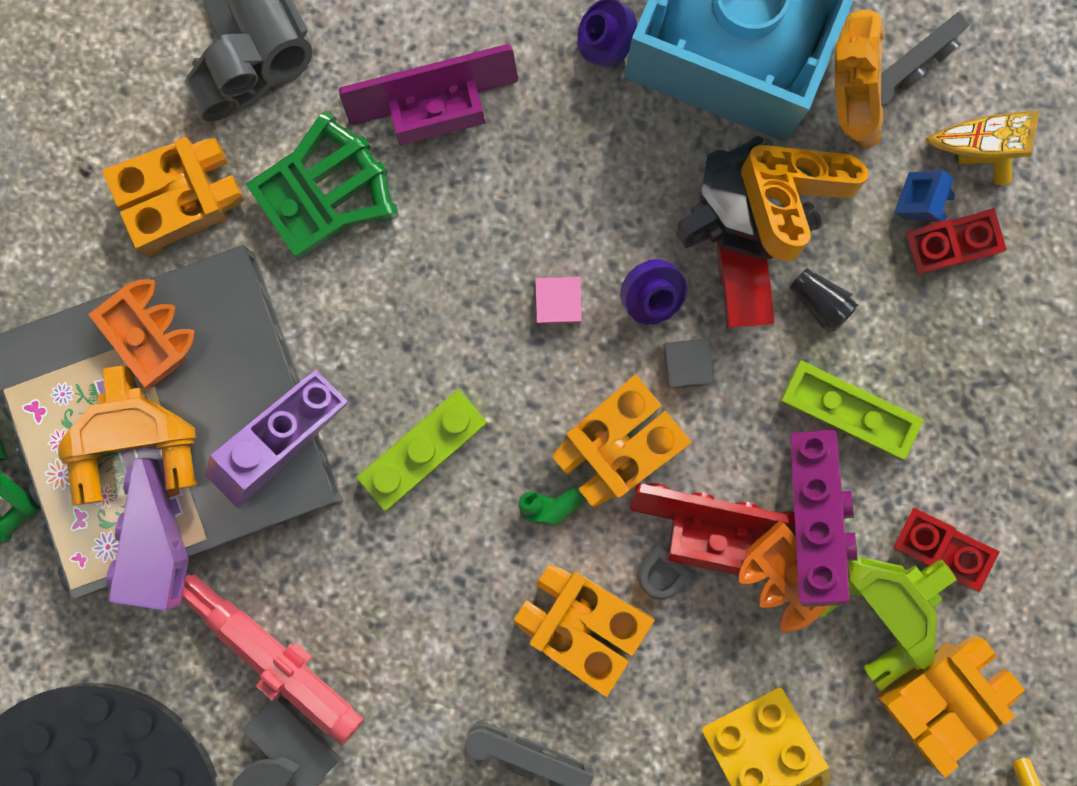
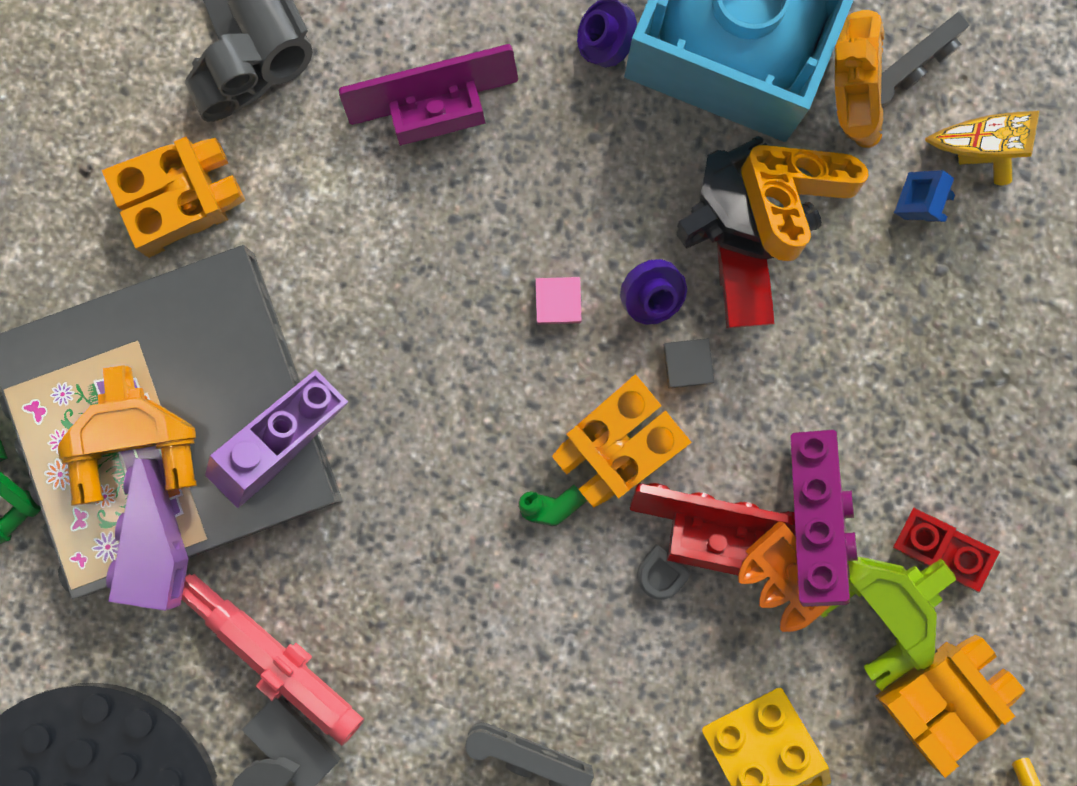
(140, 332): orange plate -> none
(298, 206): green plate -> none
(422, 450): lime plate -> none
(568, 626): light orange hips -> none
(824, 299): black cone -> none
(851, 410): lime plate -> none
(956, 241): red slope -> none

